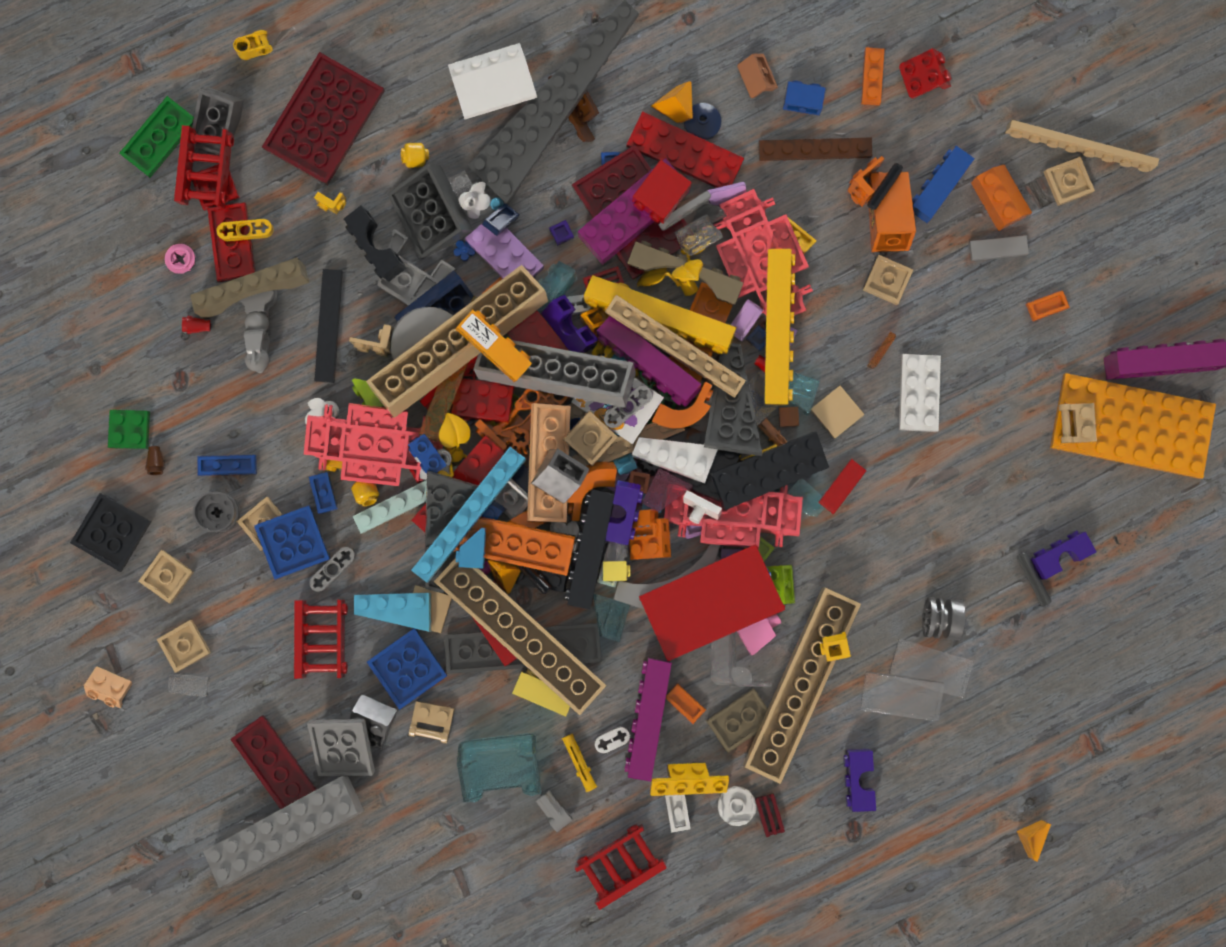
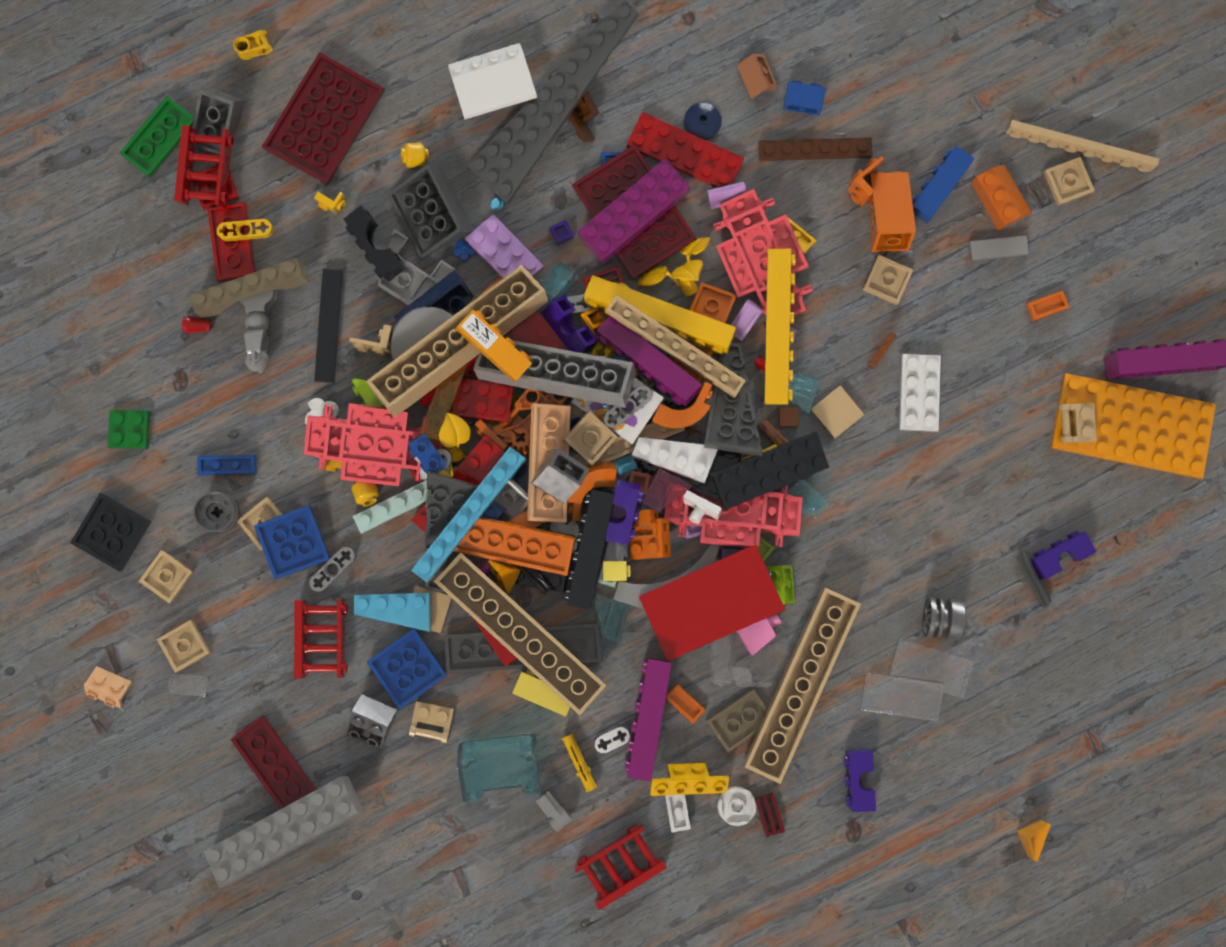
(154, 461): reddish brown cone -> none
(171, 258): bright pink gear -> none
(323, 493): blue plate -> none
(341, 747): light grey plate -> none
(460, 183): clear brick -> none
(473, 551): dark azure slope -> none
(475, 200): white plate -> none
(500, 219): dark blue tile -> none
(648, 259): dark tan arch -> none
(661, 192): red brick -> none
(676, 103): light orange slope -> none
(686, 209): light grey tile -> none
(698, 235): clear bracket -> none
(713, 211): dark grey plate -> none
(757, 338): dark blue tile -> none
(835, 653): yellow brick -> none
(842, 486): red tile -> none
(872, 76): orange plate -> none
(885, 186): black axle -> none
(925, 73): red bracket -> none

